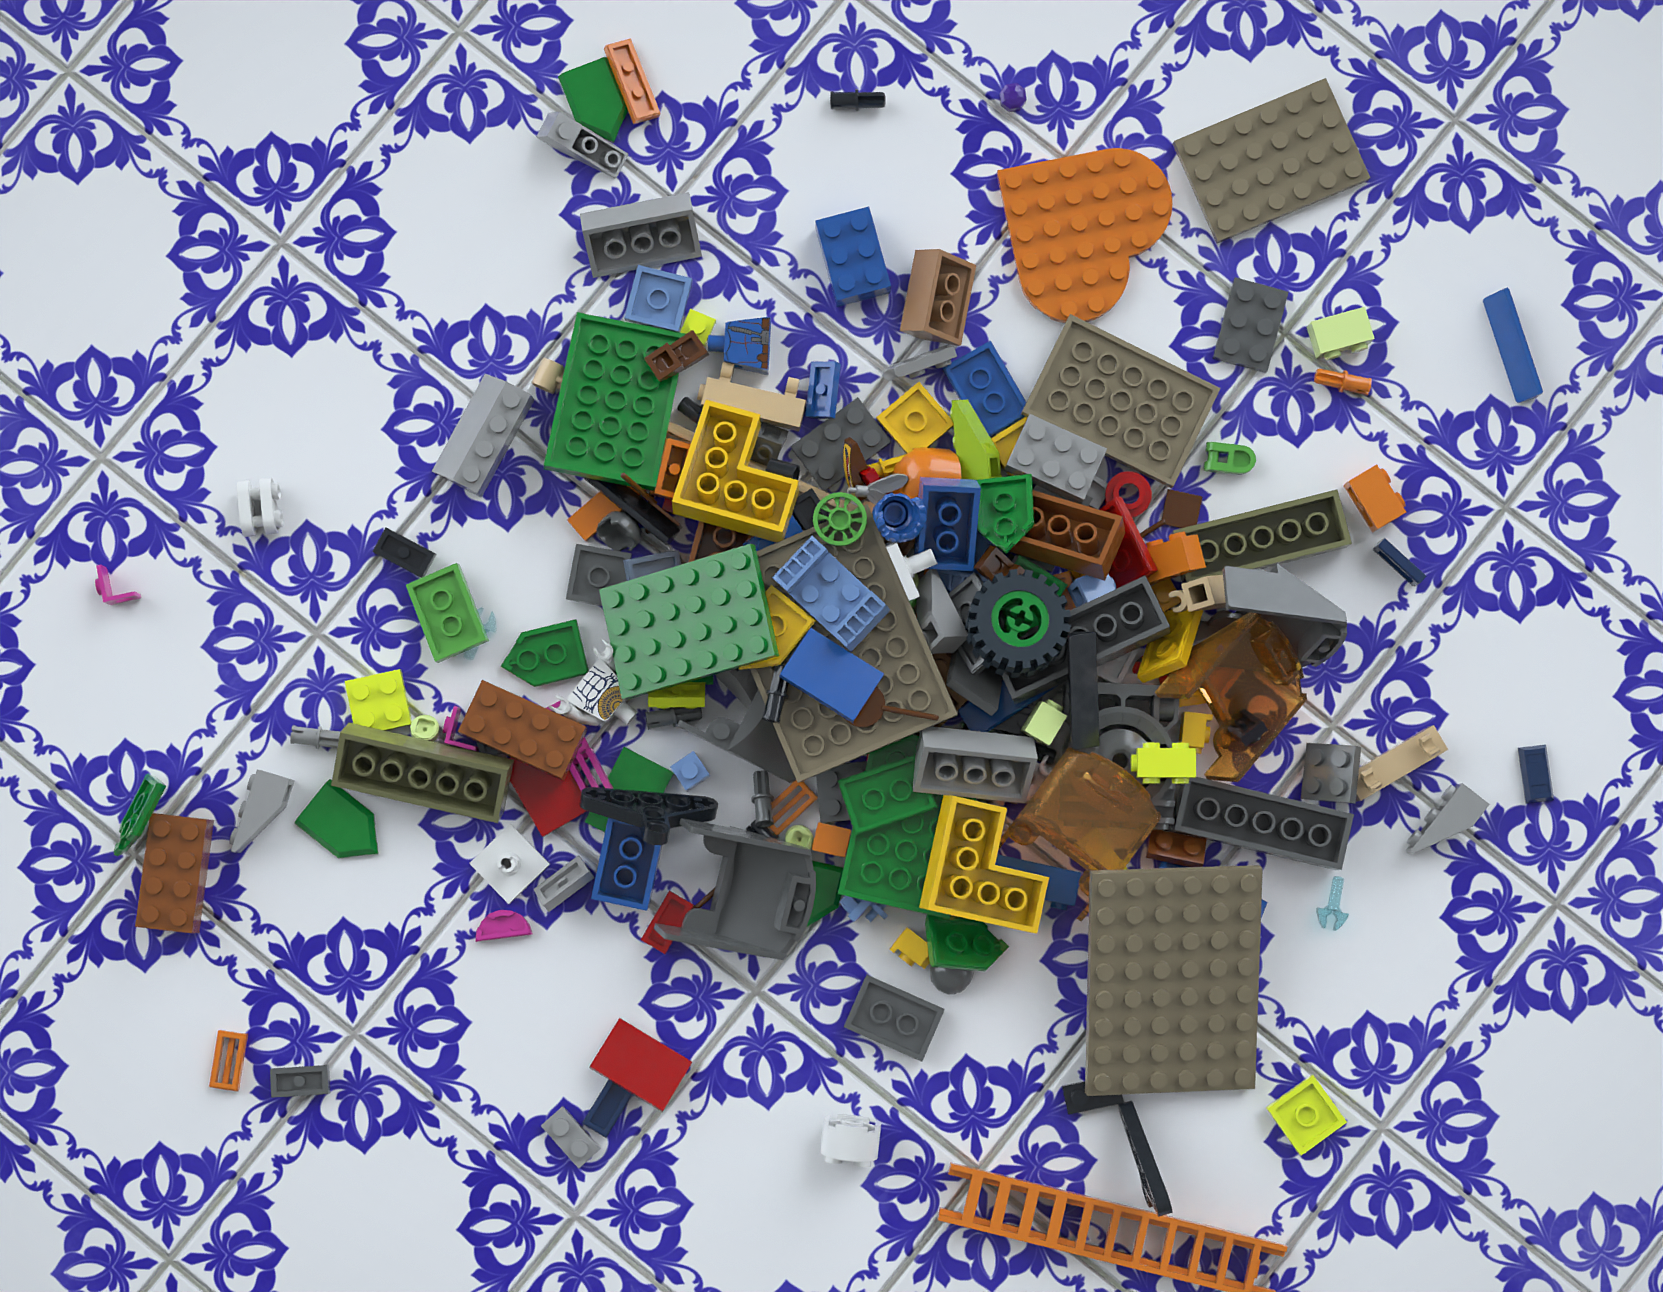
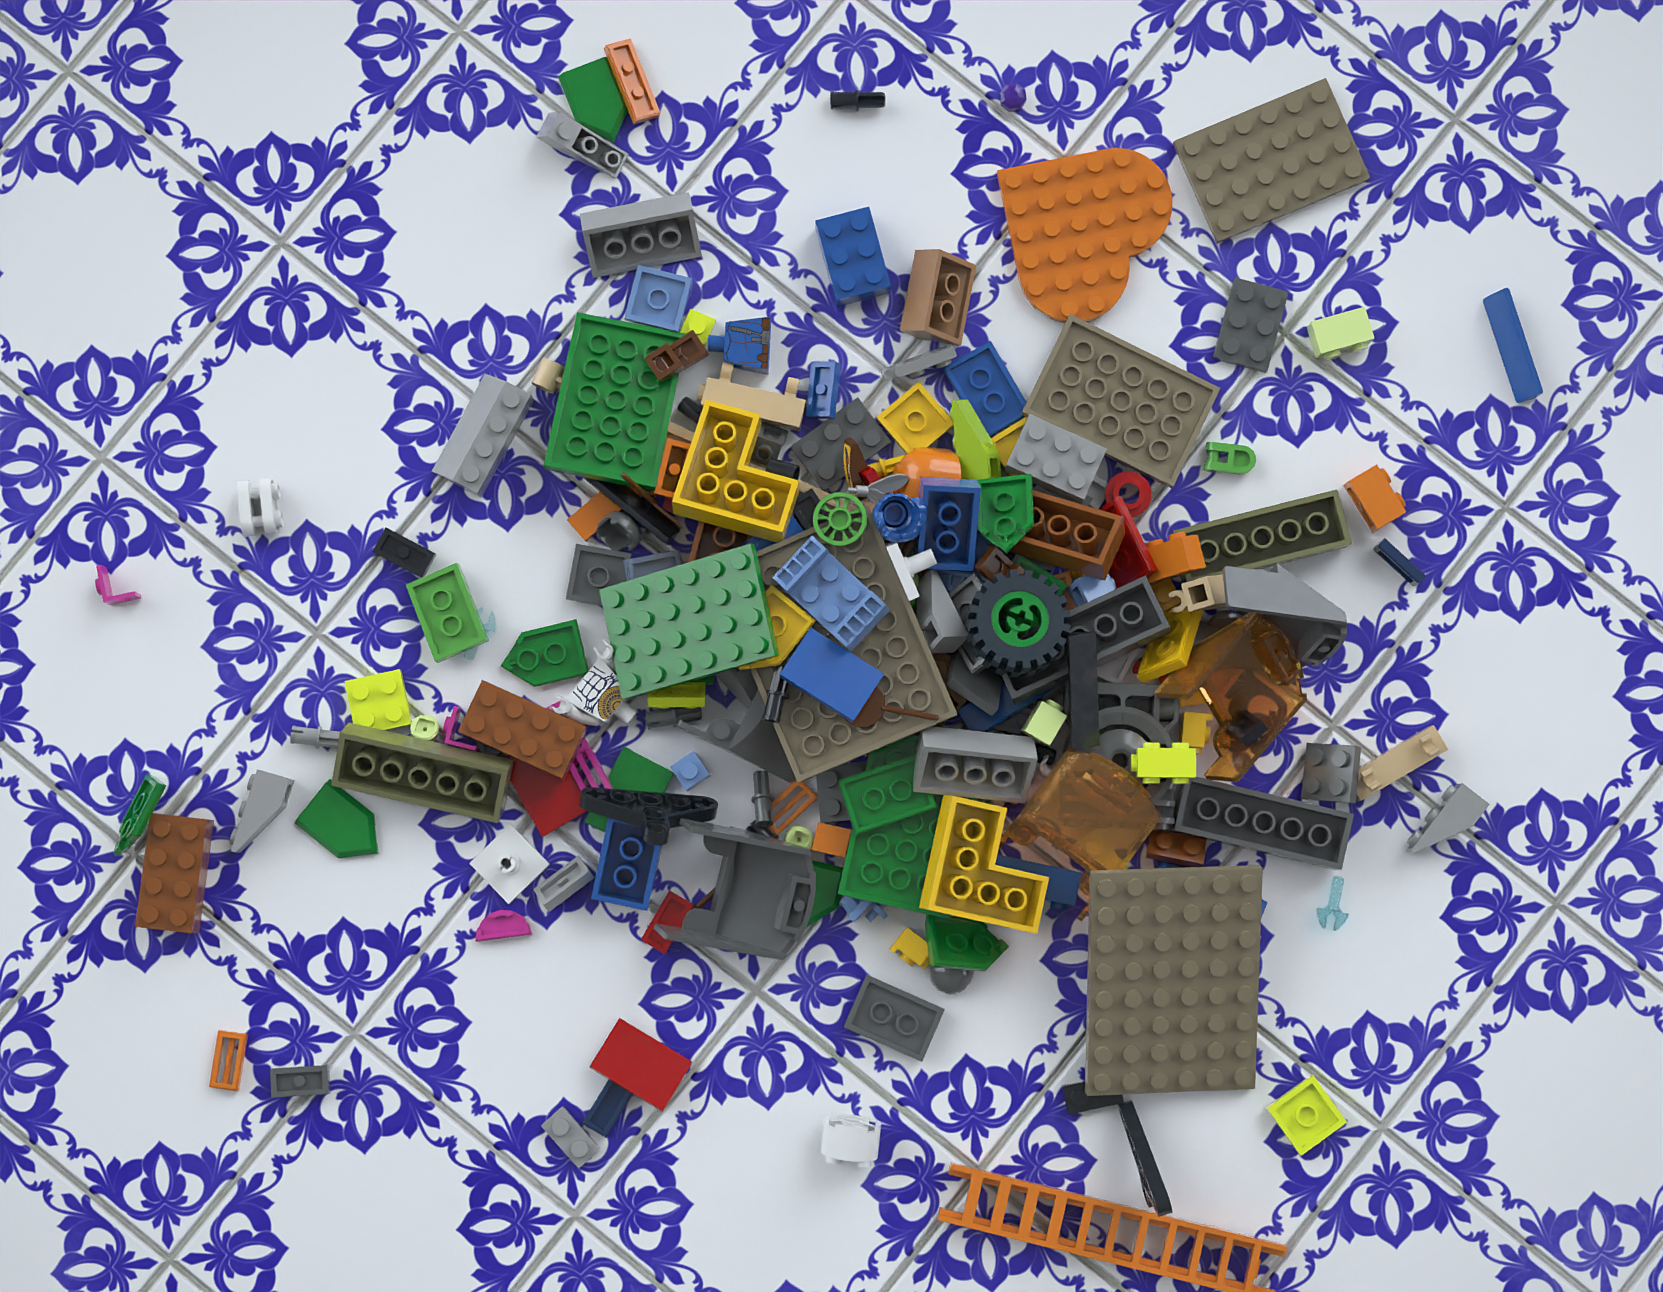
(1179, 511): reddish brown piece -> none
(1343, 381): orange axle -> none
(1535, 774): dark blue tile -> none

